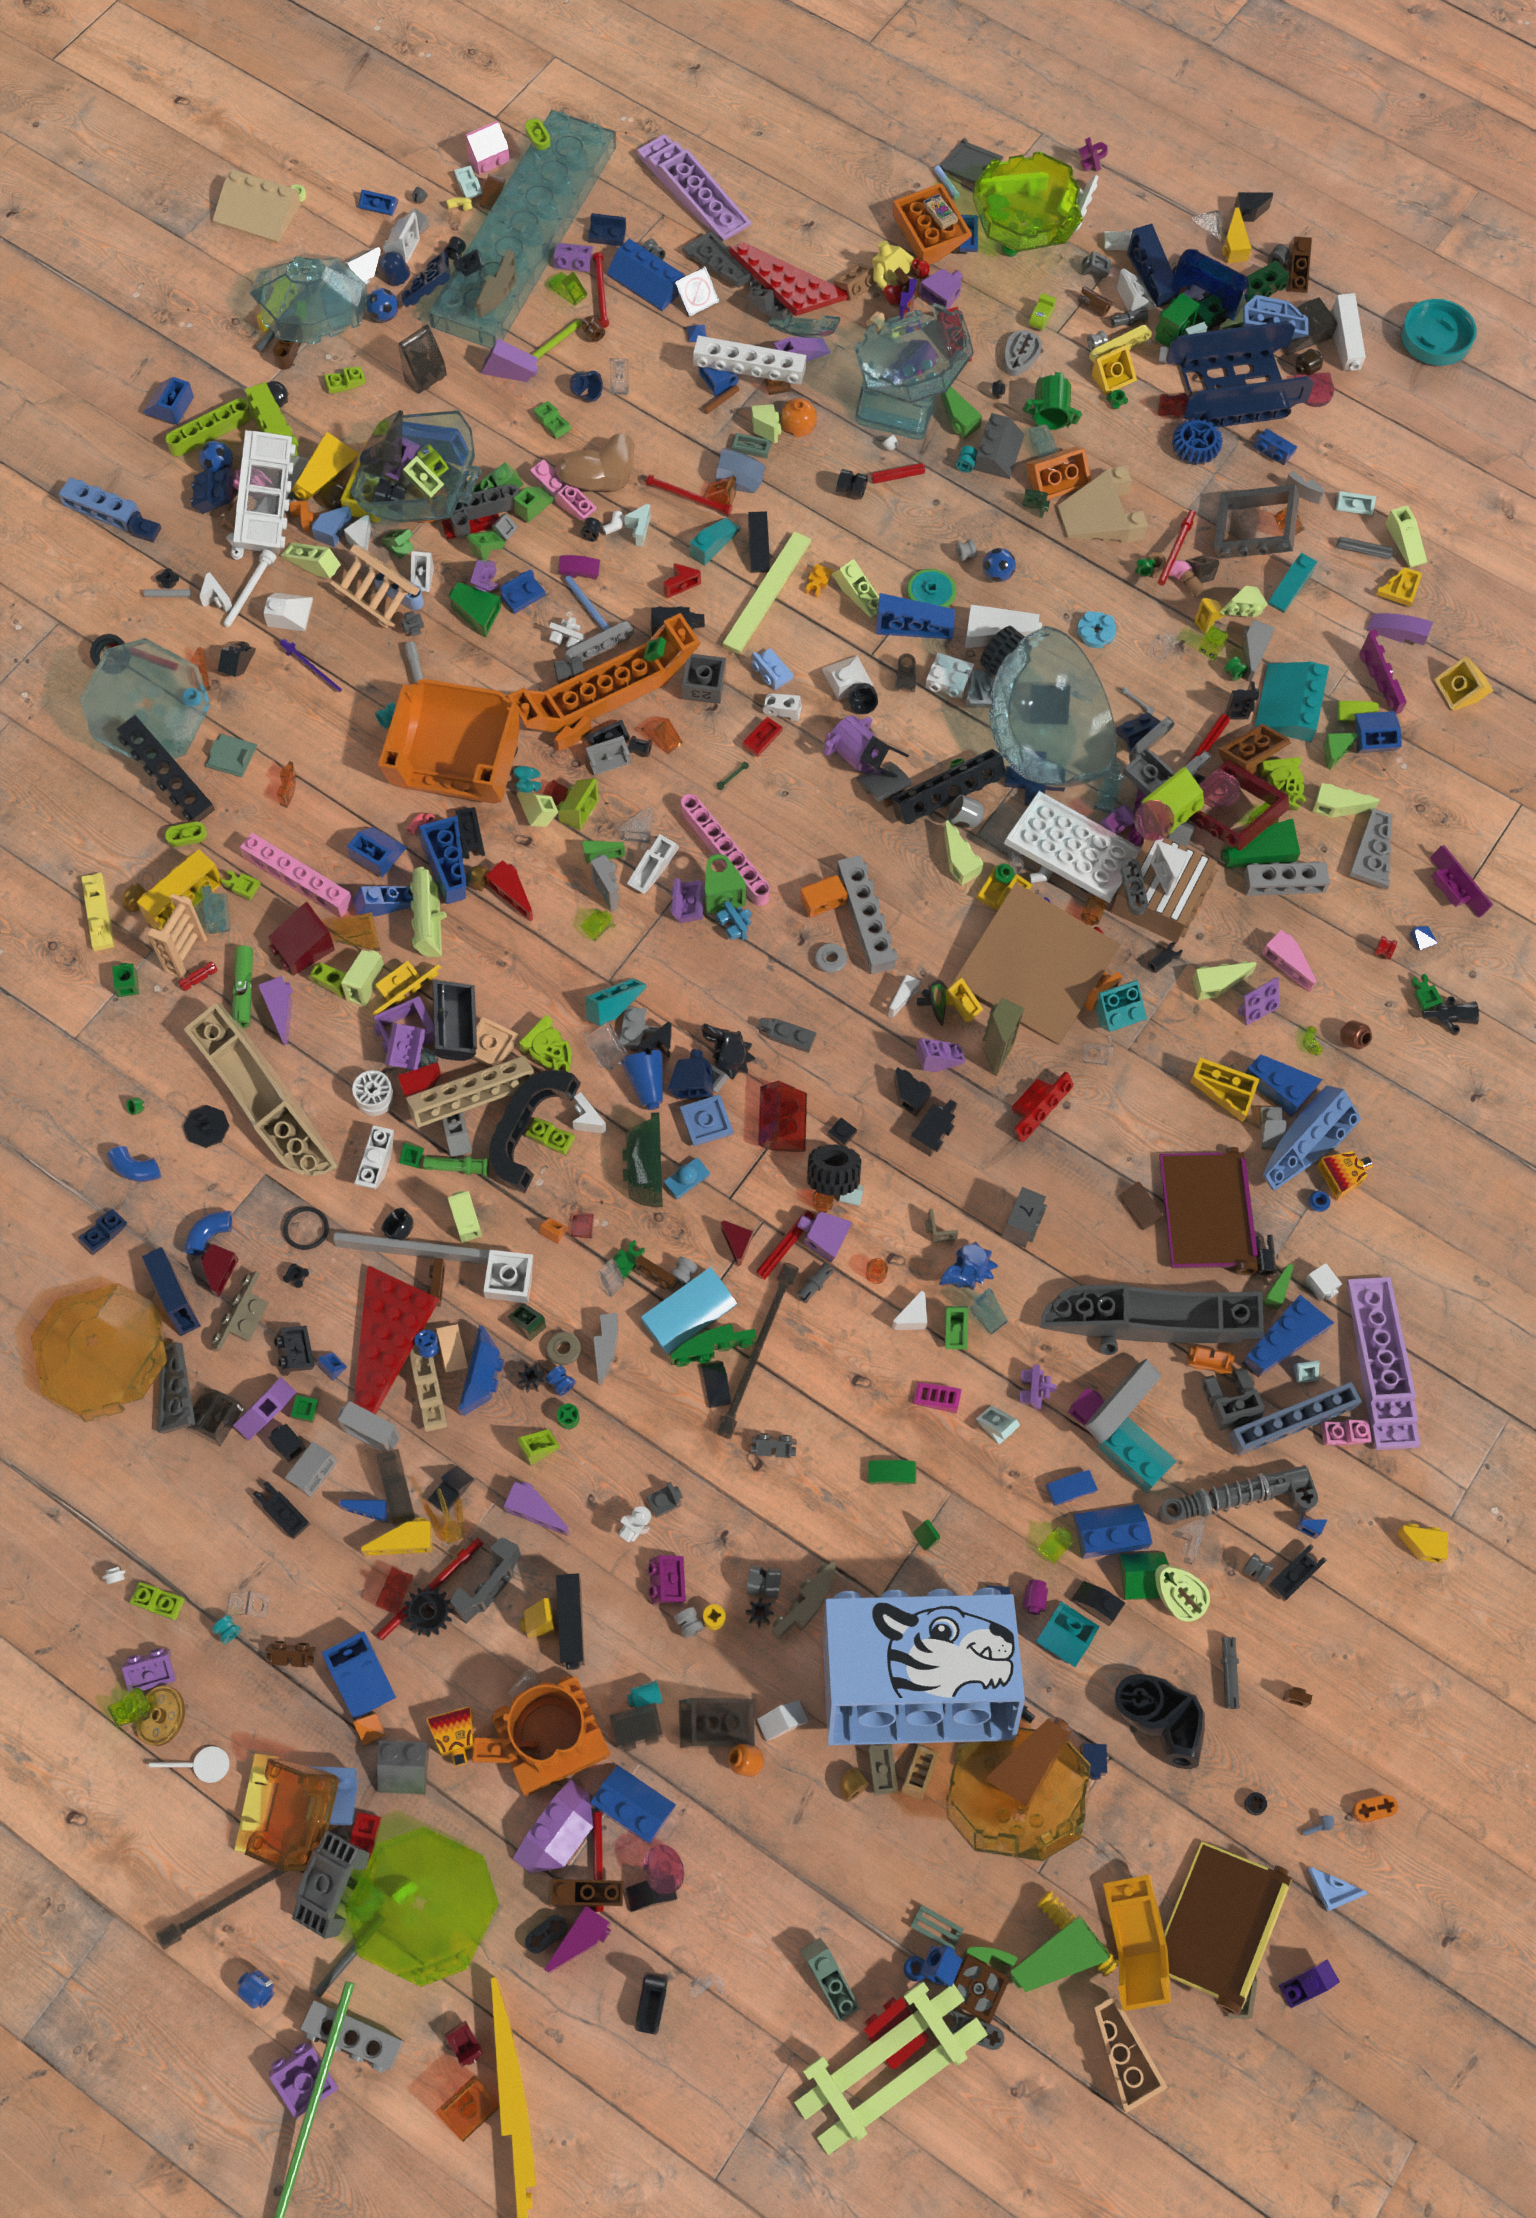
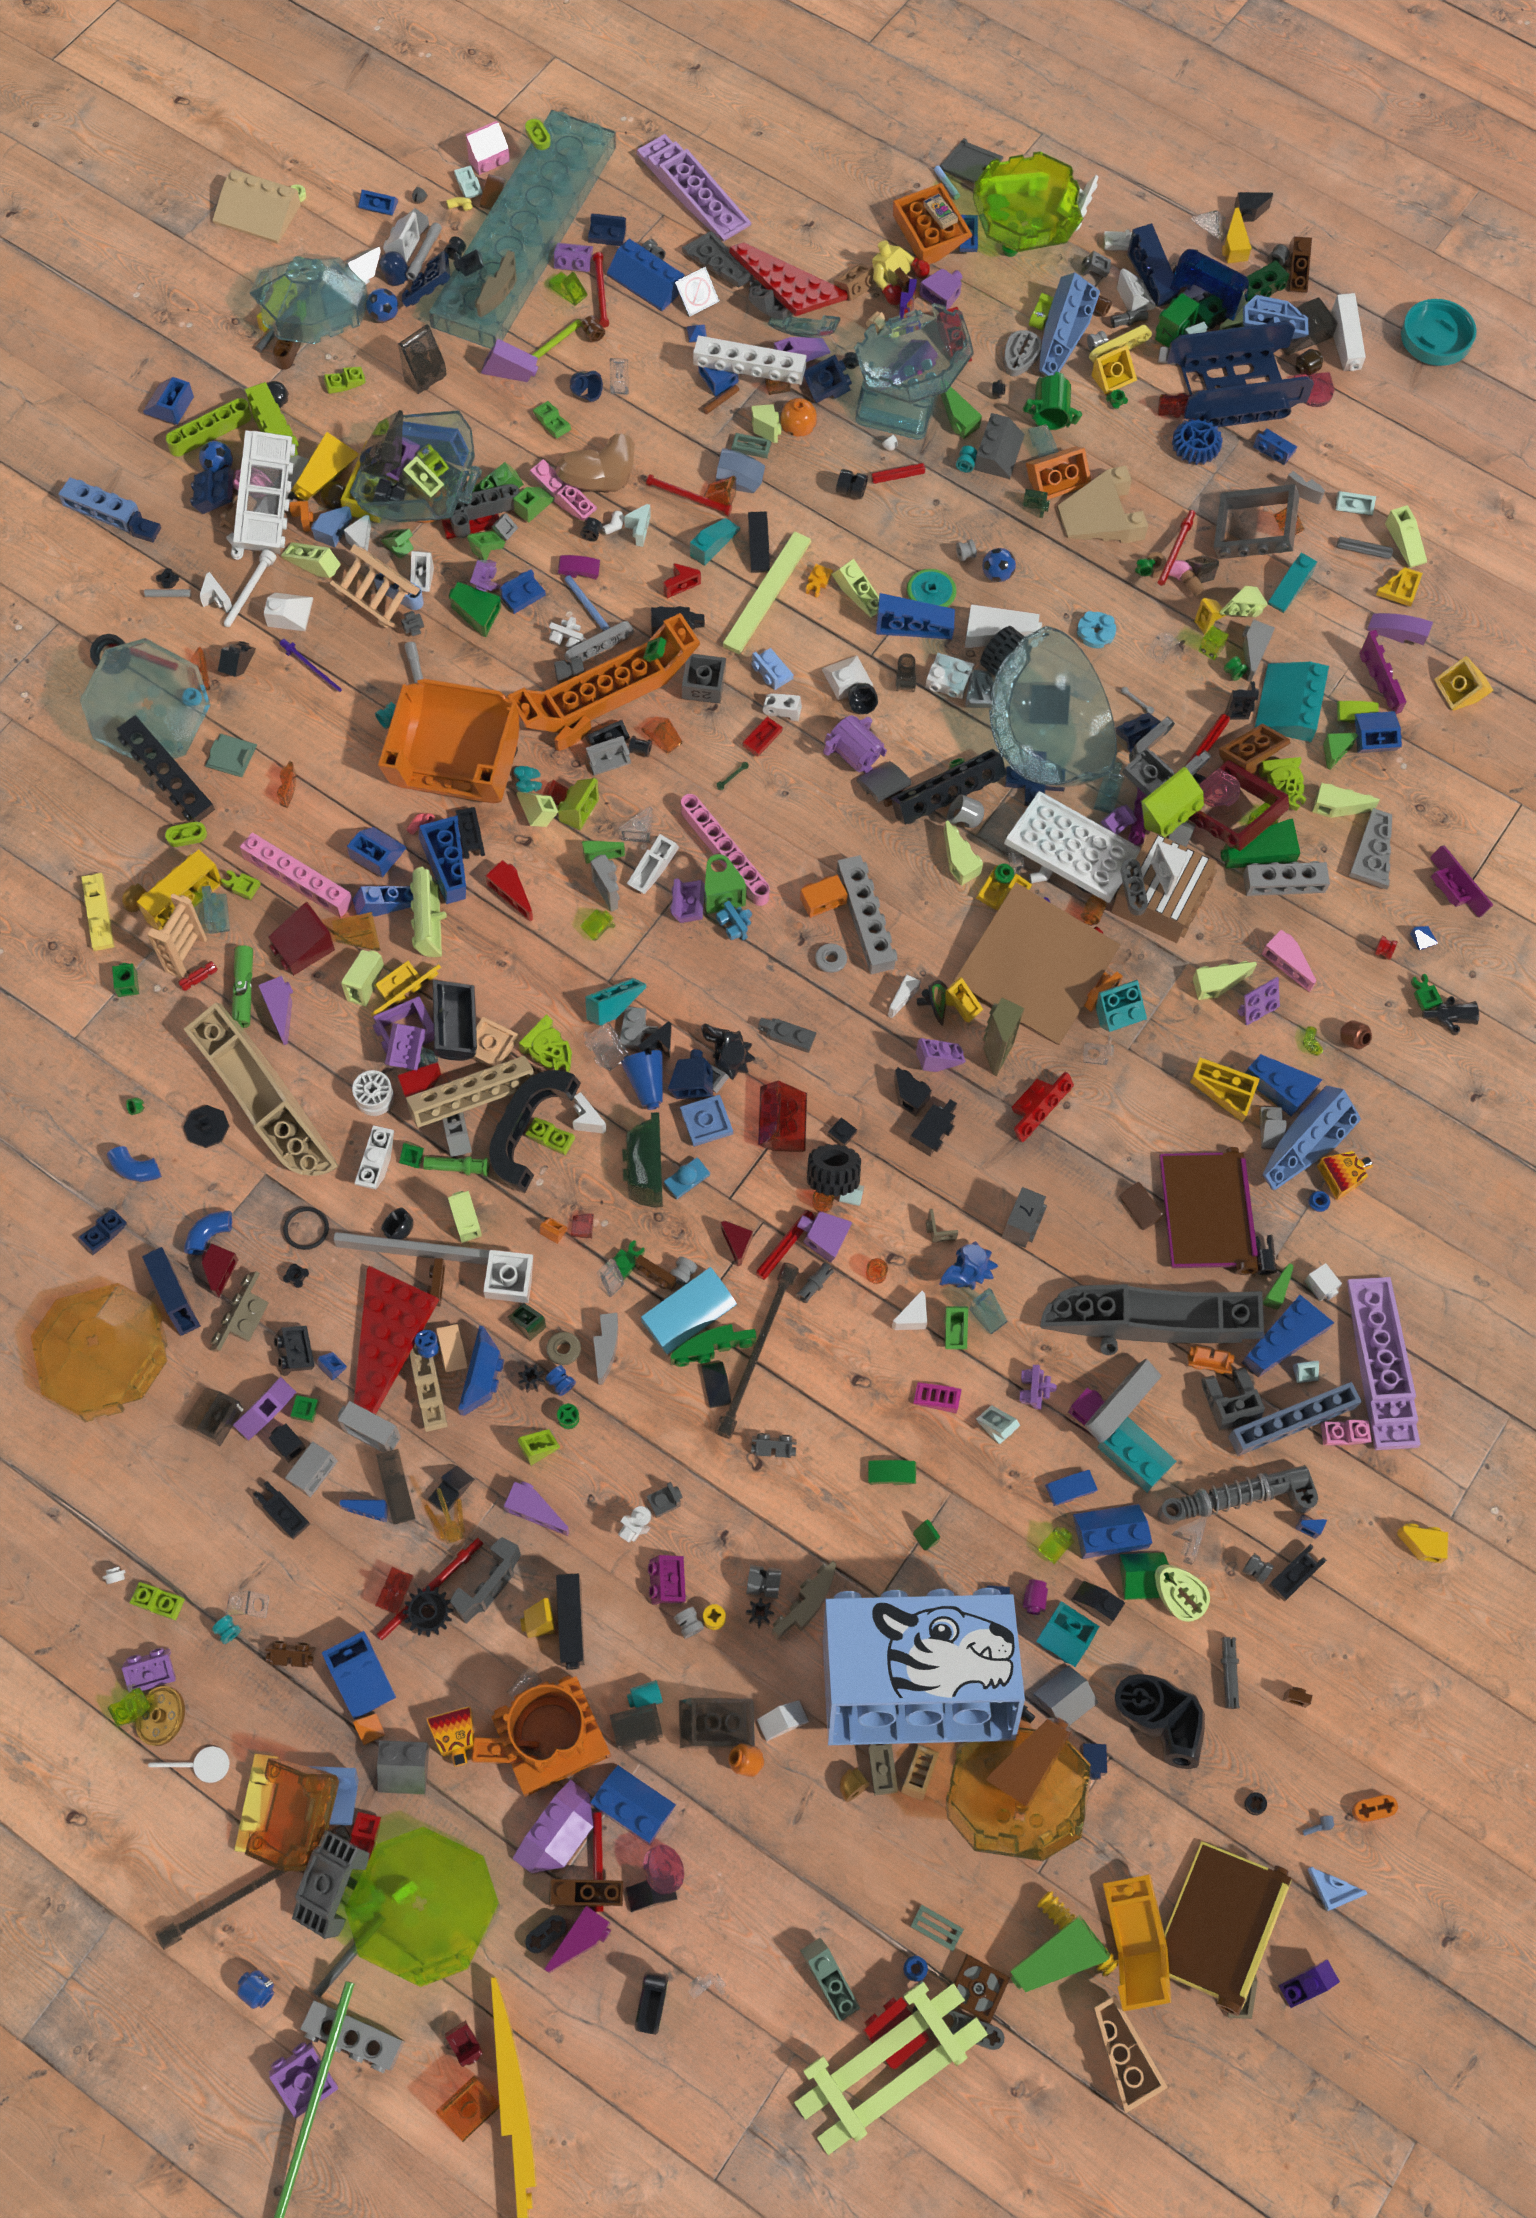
(174, 1400): dark grey wing -> none
(328, 978): lime leg -> none
(405, 1539): yellow slope -> none
(431, 237): none -> light grey piece
(476, 877): pearl gold piece -> none
(827, 379): none -> dark blue plate
(850, 360): none -> black plate
(883, 750): black piece -> none
(941, 1965): blue brick -> none
(984, 1955): bright green slope -> none
(1066, 321): none -> medium blue wedge
(1066, 1696): none -> light grey slope
(1090, 155): magenta hips -> none
(1154, 820): clear pink tile -> none
(1164, 958): black bar -> none

